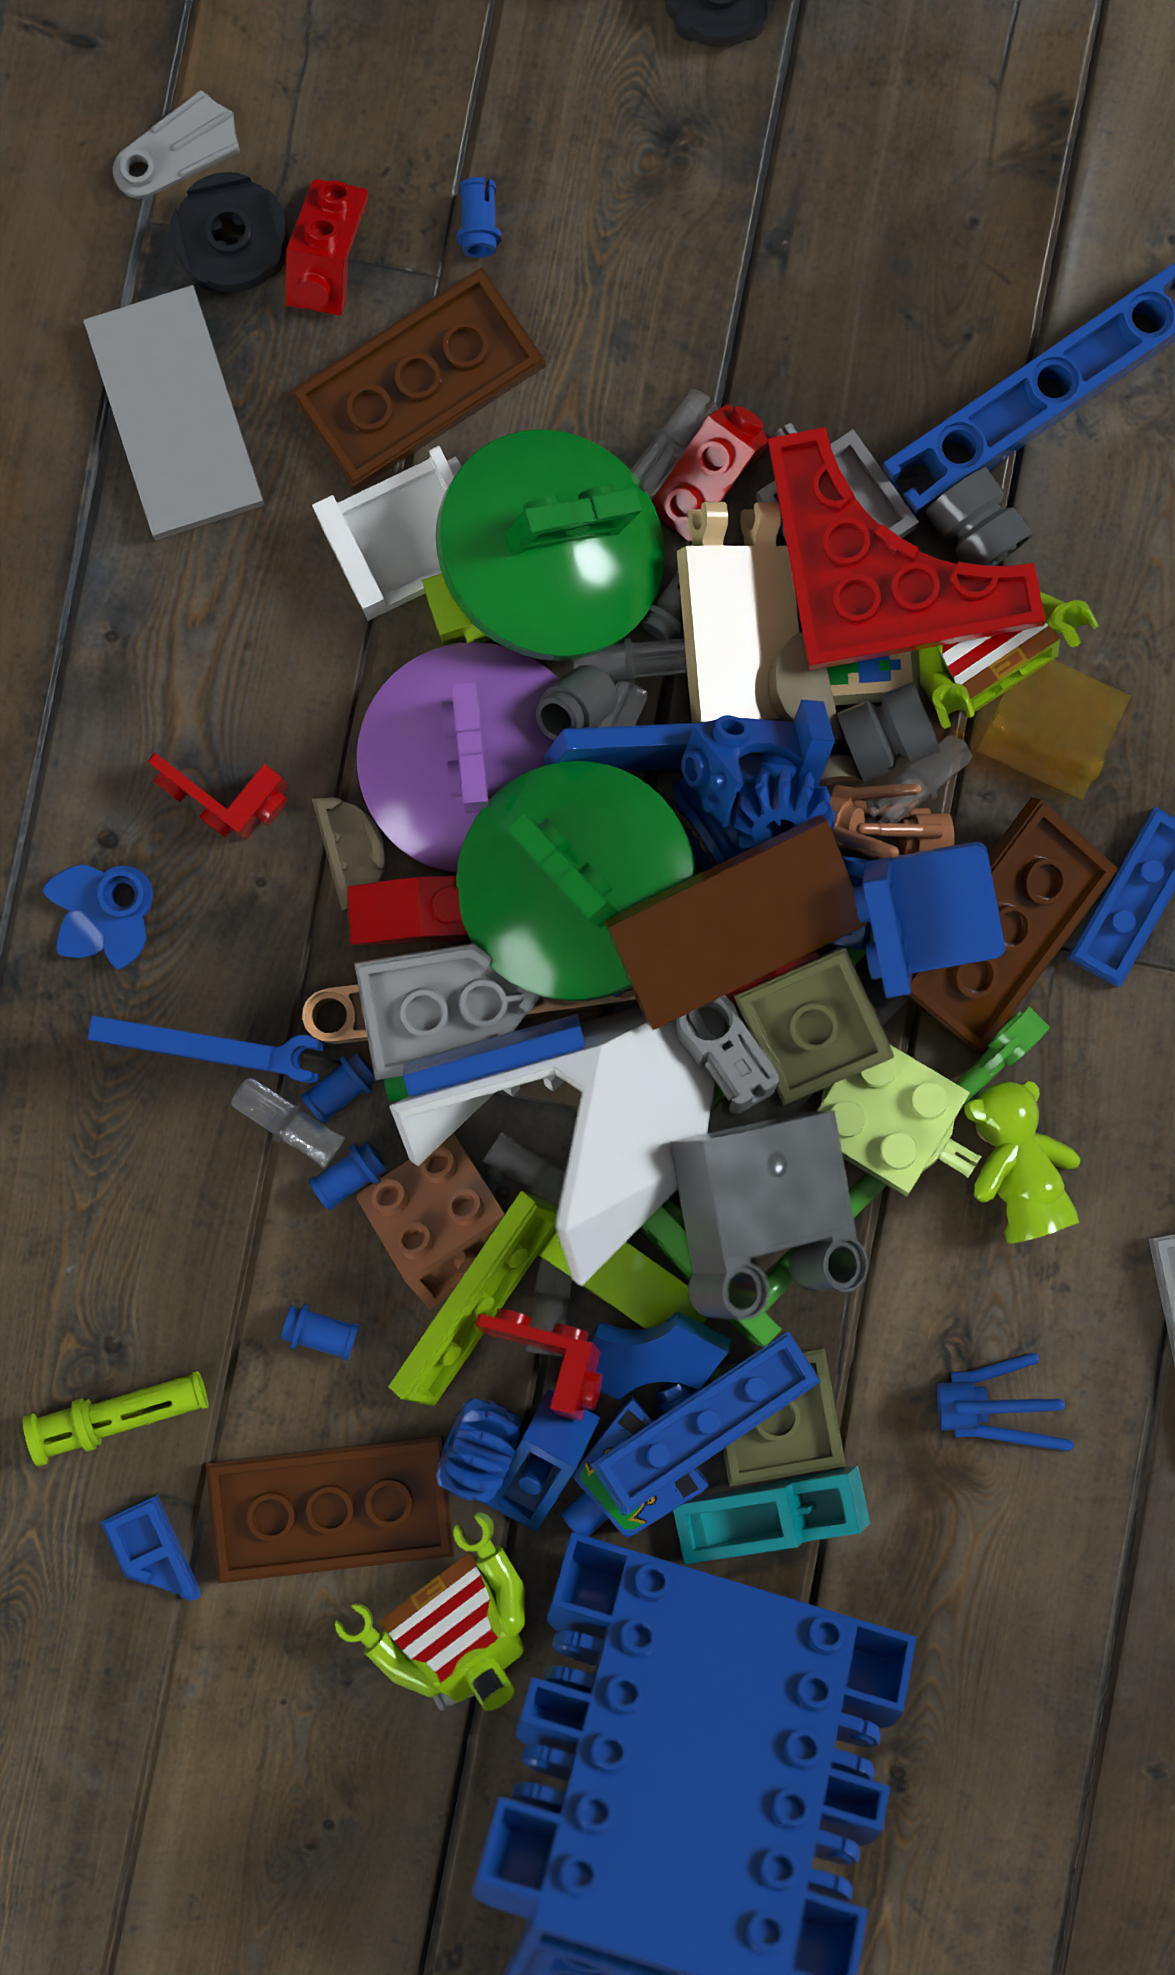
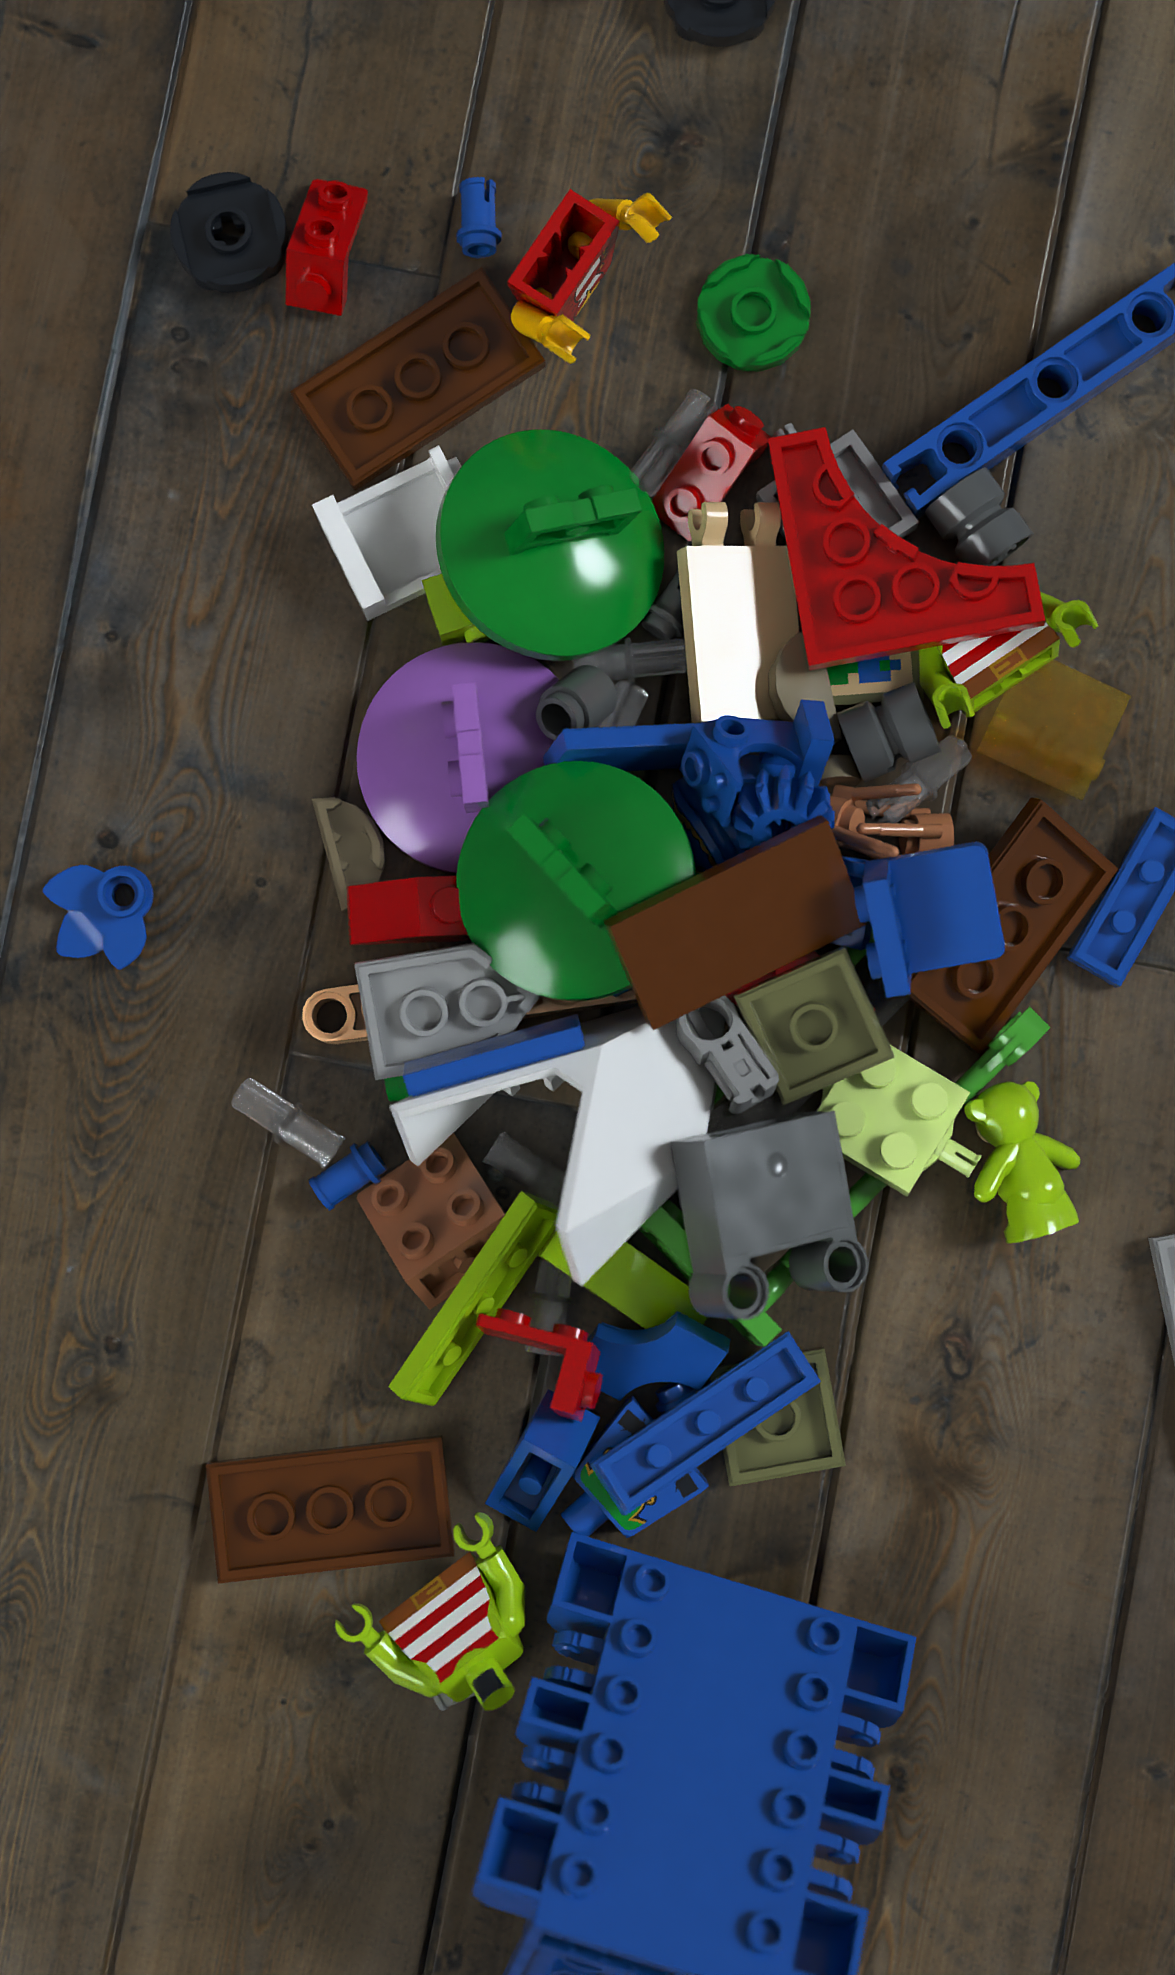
(88, 1423): lime pin -> none
(150, 1549): blue tile -> none
(174, 412): light grey tile -> none
(178, 147): light grey piece -> none
(208, 1048): blue tile -> none
(257, 802): red bracket -> none
(319, 1332): blue pin -> none
(340, 1087): blue pin -> none
(478, 1450): blue gear -> none
(571, 261): none -> torso
(753, 312): none -> green tile
(772, 1515): teal slope -> none
(964, 1406): blue plant -> none

